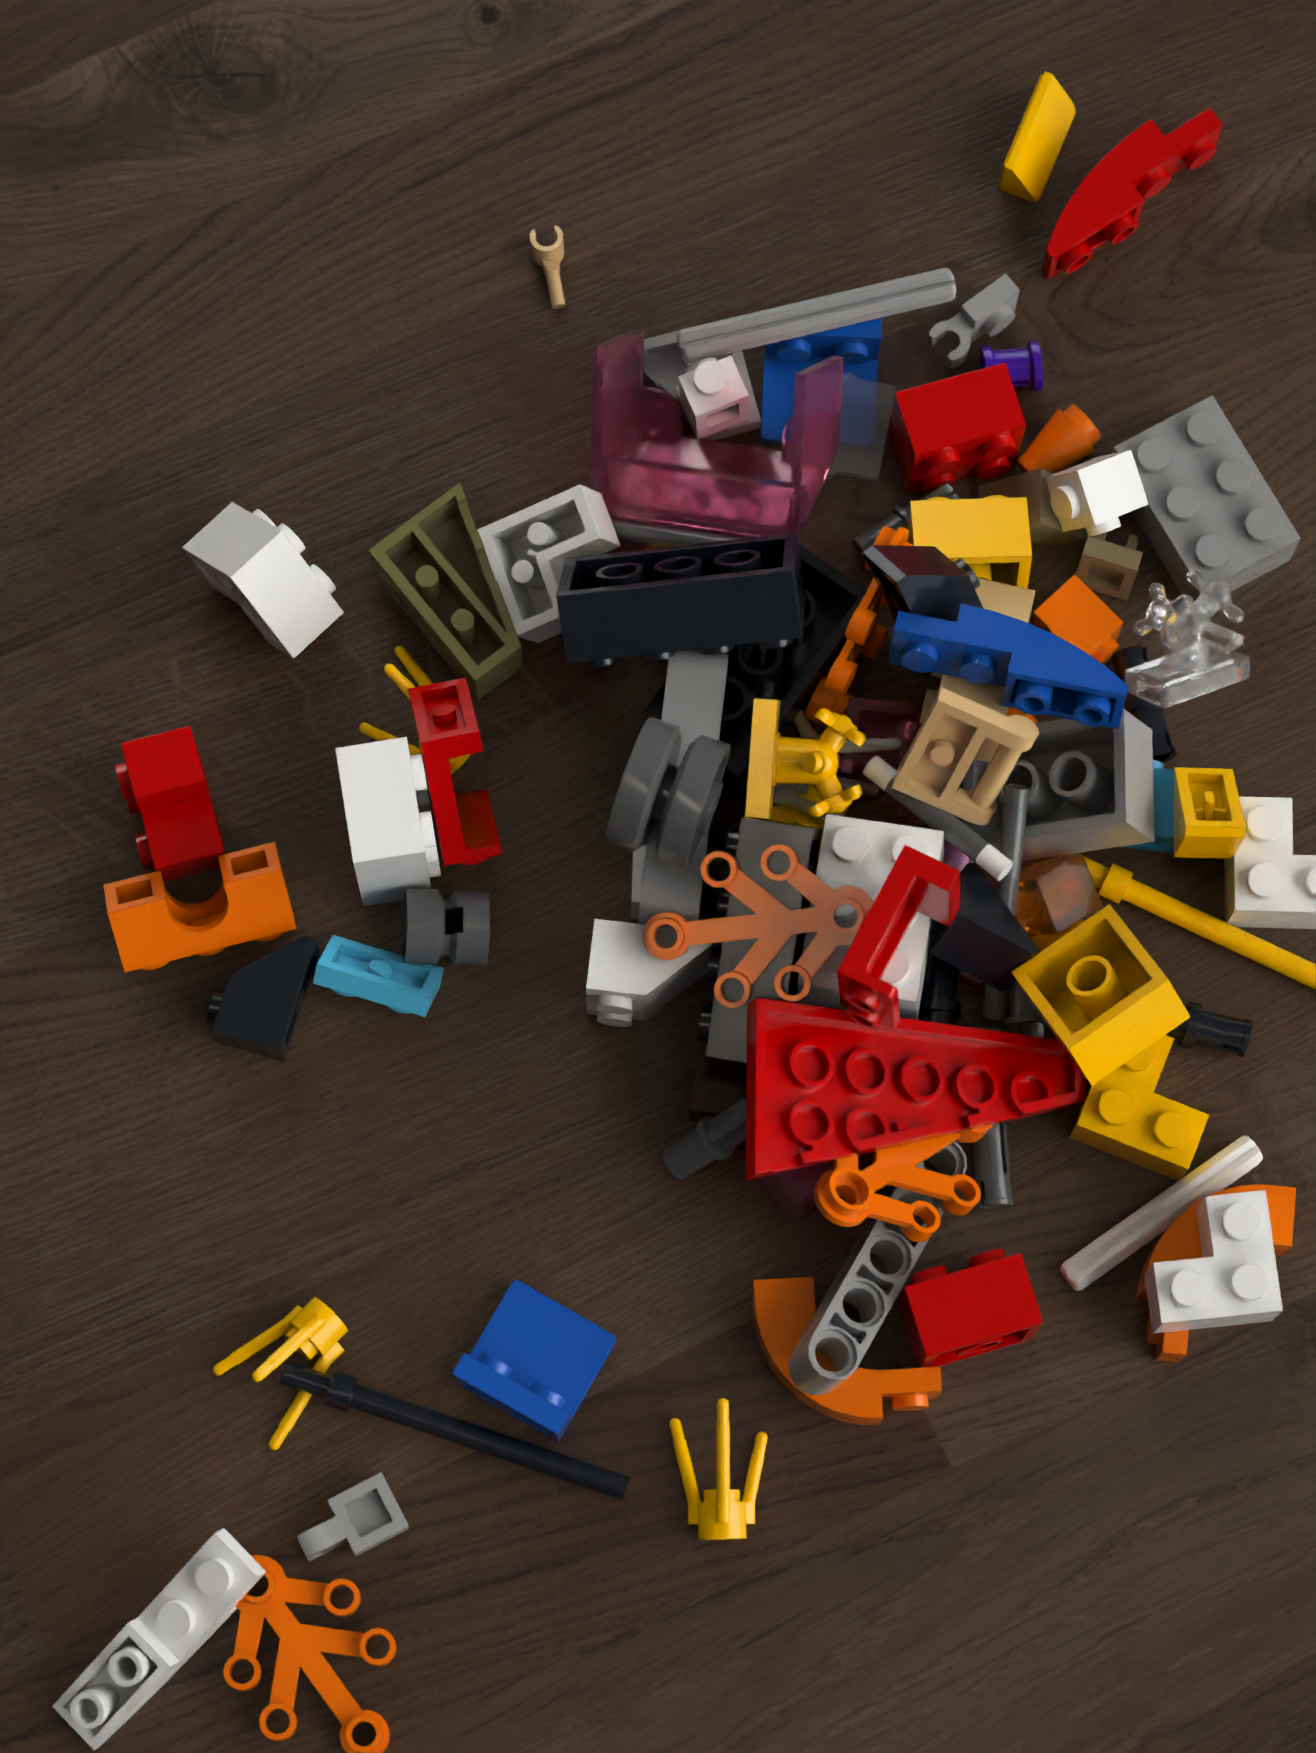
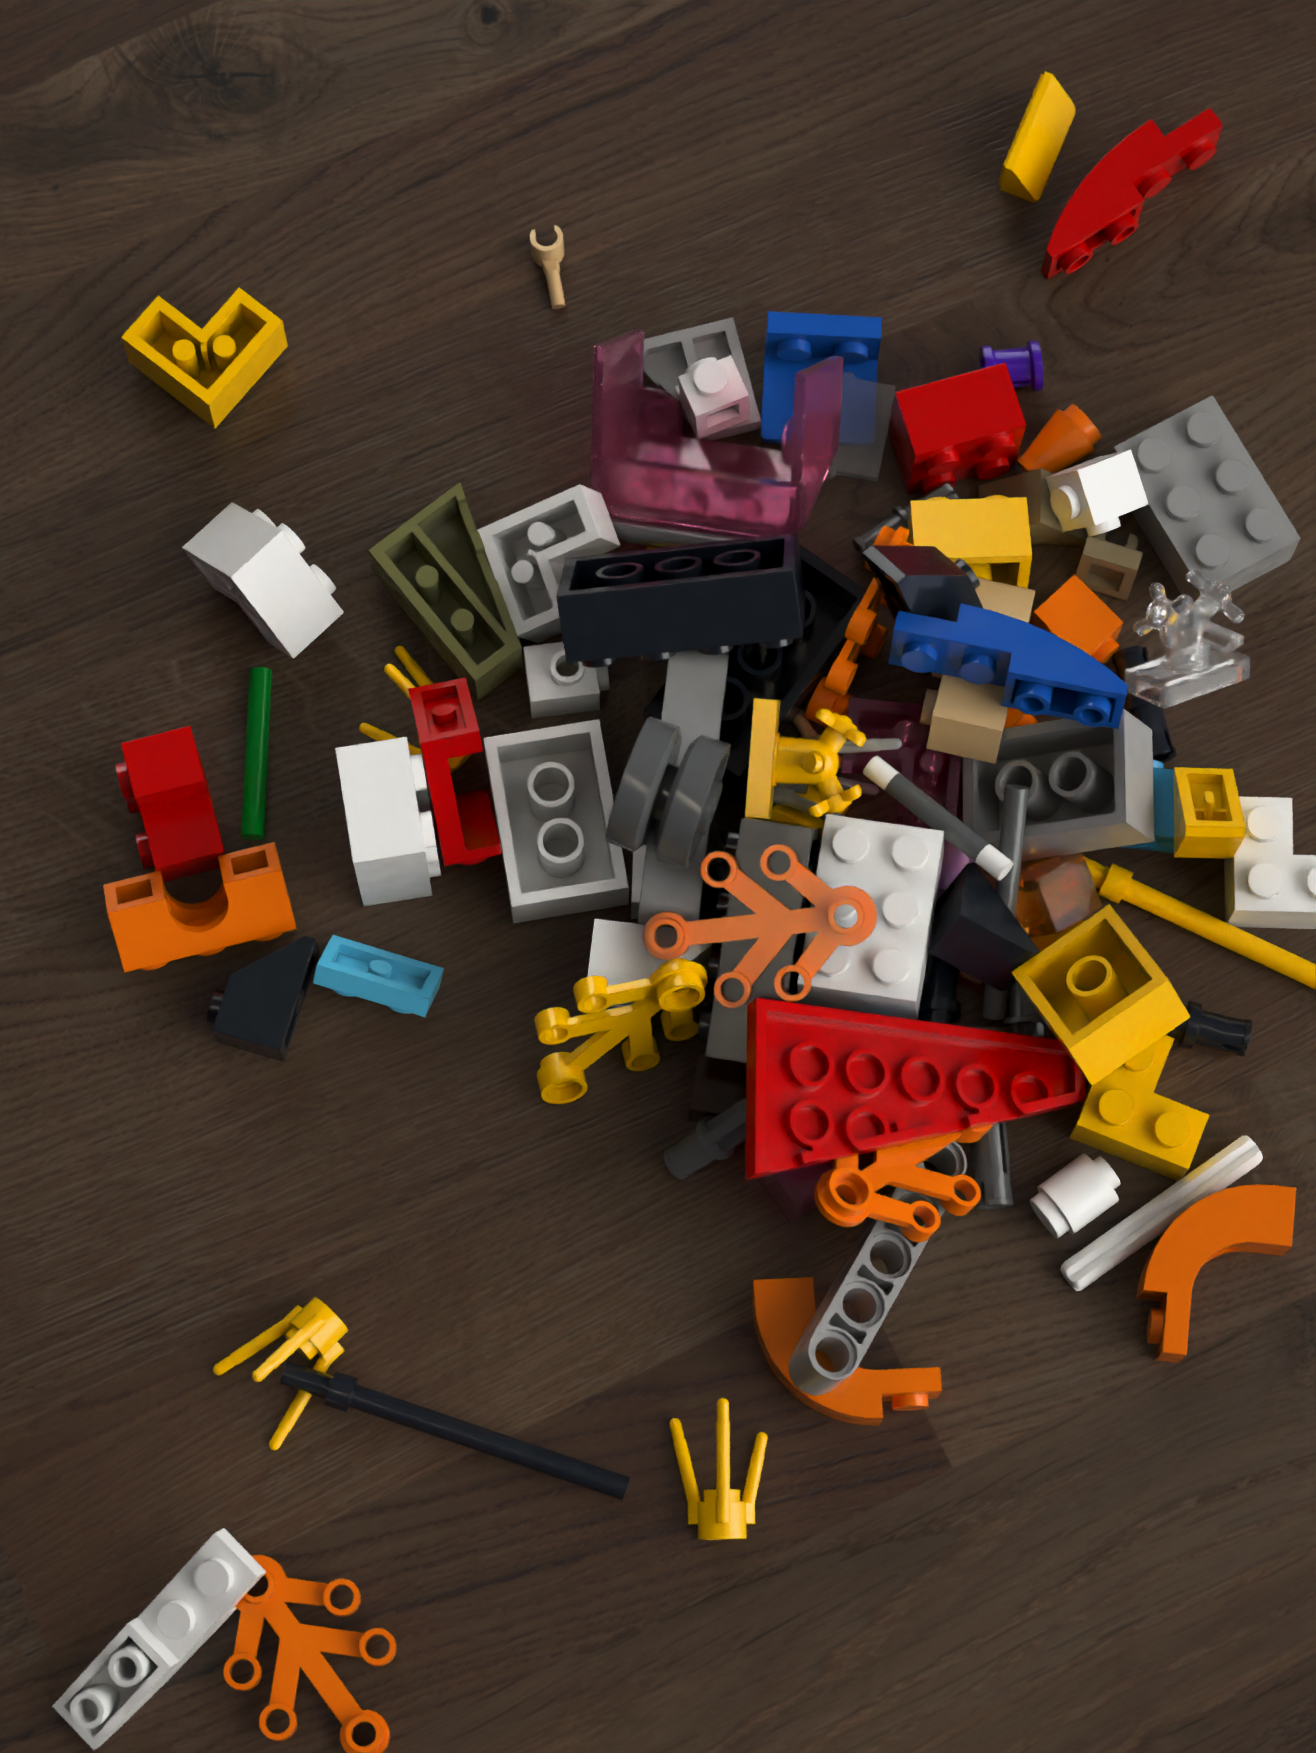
(209, 365): none -> yellow brick
(256, 753): none -> green bar
(362, 1517): light grey plate -> none
(424, 926): dark grey wheel -> none
(535, 1360): blue bracket -> none
(554, 819): none -> white brick
(561, 686): none -> white brick
(674, 987): none -> yellow plant
(816, 315): light grey axle -> none
(911, 887): red panel -> none
(947, 749): tan plate -> none
(969, 1309): red brick -> none
(984, 313): light grey plate -> none
(1075, 1195): none -> white brick
(1232, 1280): white brick -> none

